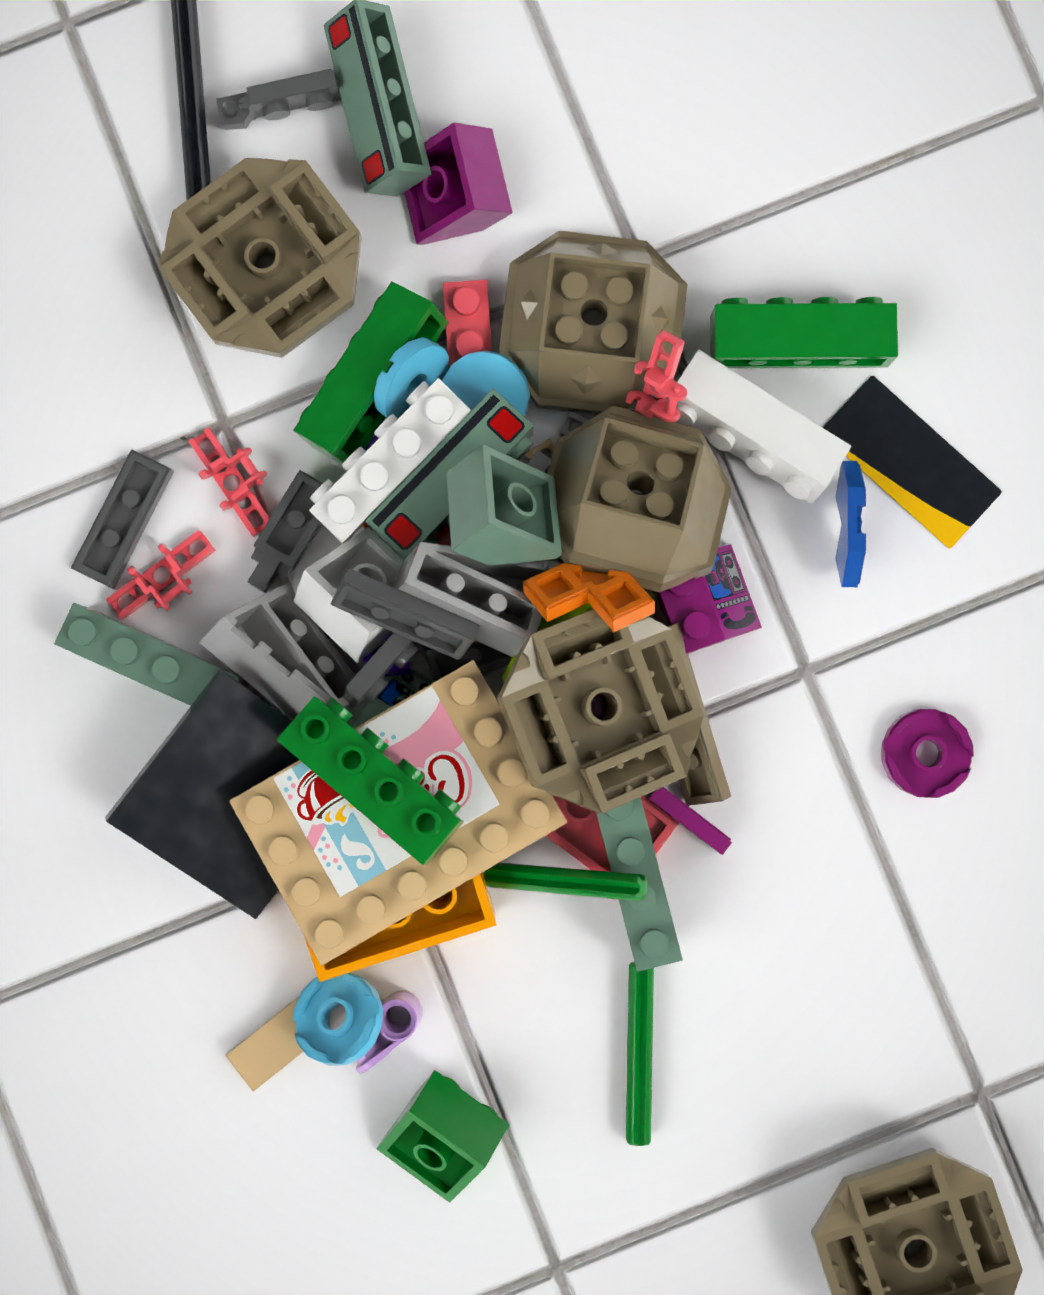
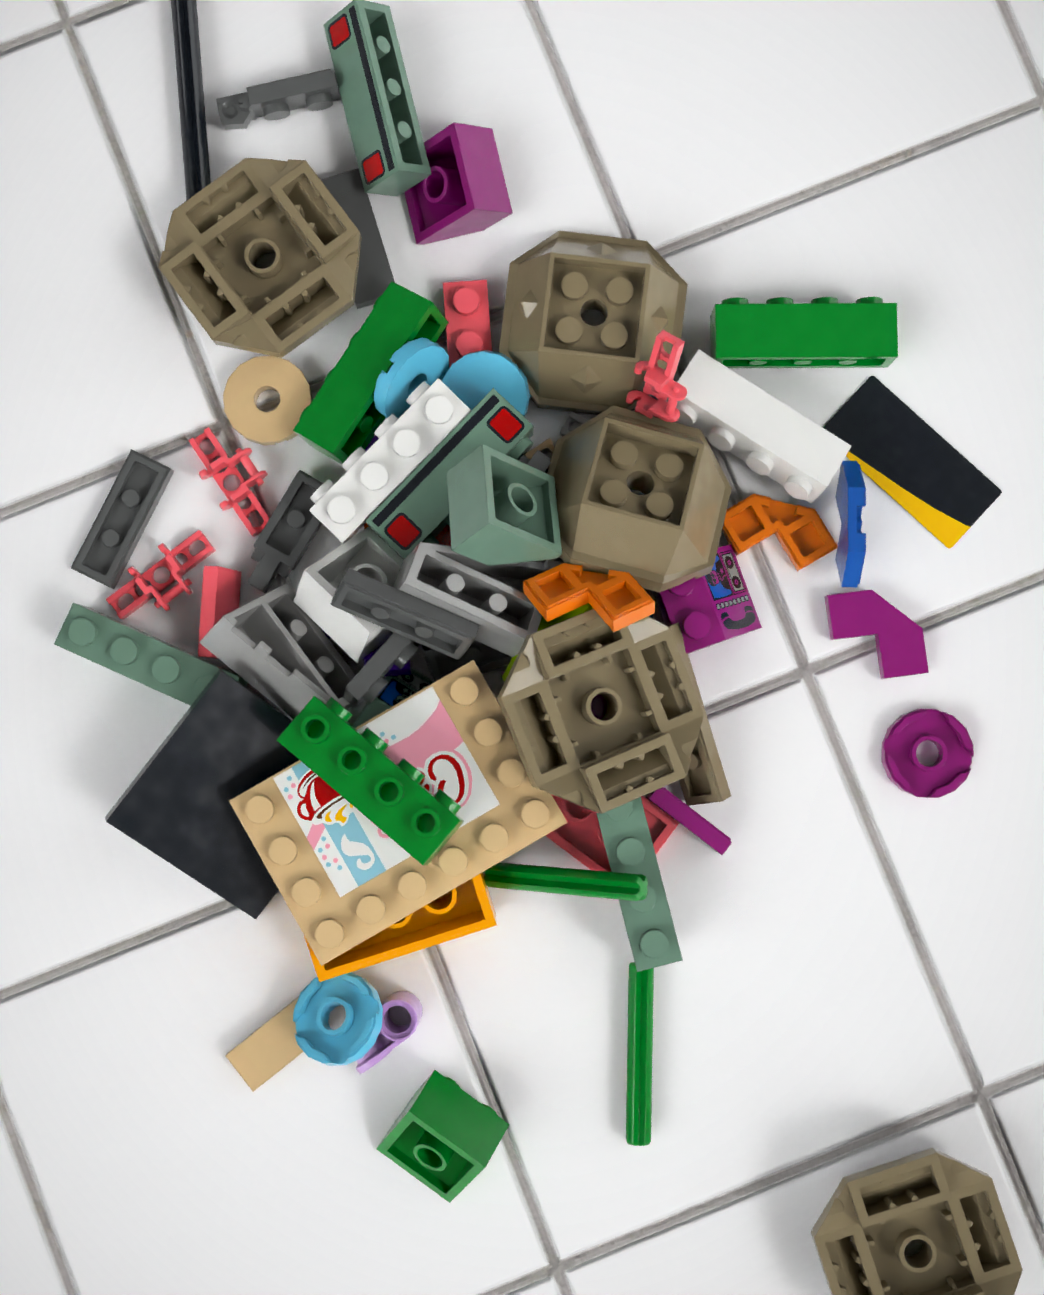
(219, 597): none -> coral tile
(249, 382): none -> tan tile
(373, 268): none -> dark grey tile
(795, 526): none -> orange tile
(897, 637): none -> magenta tile

